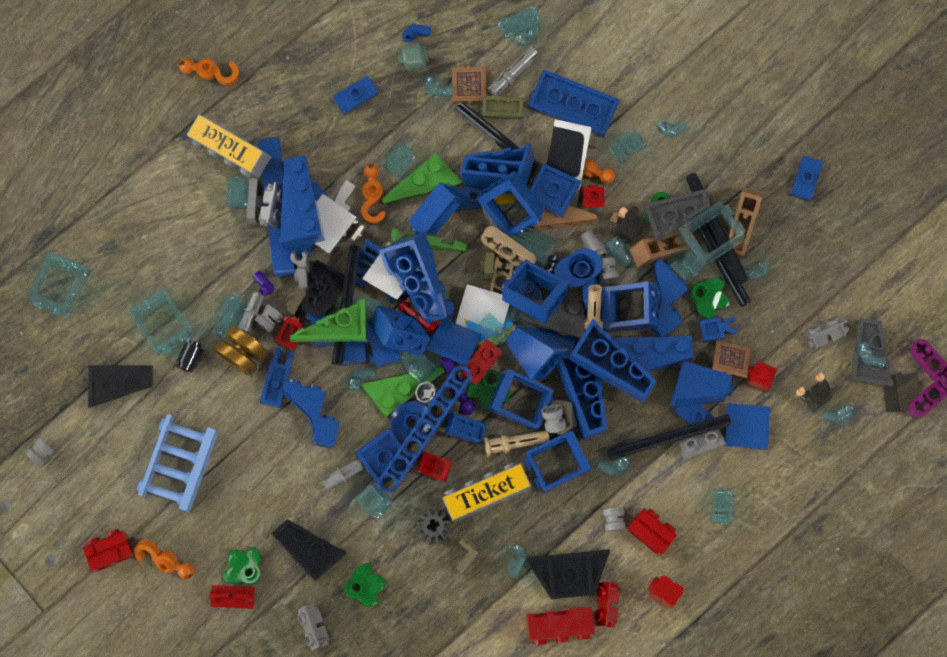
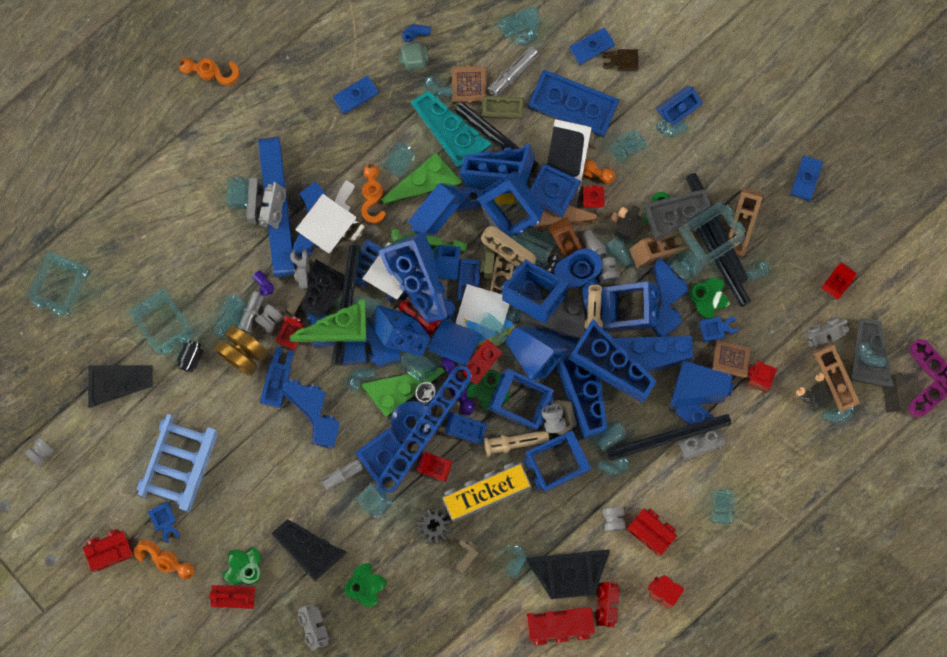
(164, 519): none -> blue plate
(229, 146): brick -> none
(300, 210): blue wedge -> none
(447, 261): none -> blue slope
(449, 129): none -> teal wing
(468, 274): none -> blue plate
(565, 237): none -> dark orange slope
(592, 46): none -> blue plate
(613, 435): none -> clear light blue cone
(624, 60): none -> dark brown plate
(679, 105): none -> blue slope
(748, 426): blue tile -> none
(836, 376): none -> medium nougat slope
(839, 280): none -> red bracket

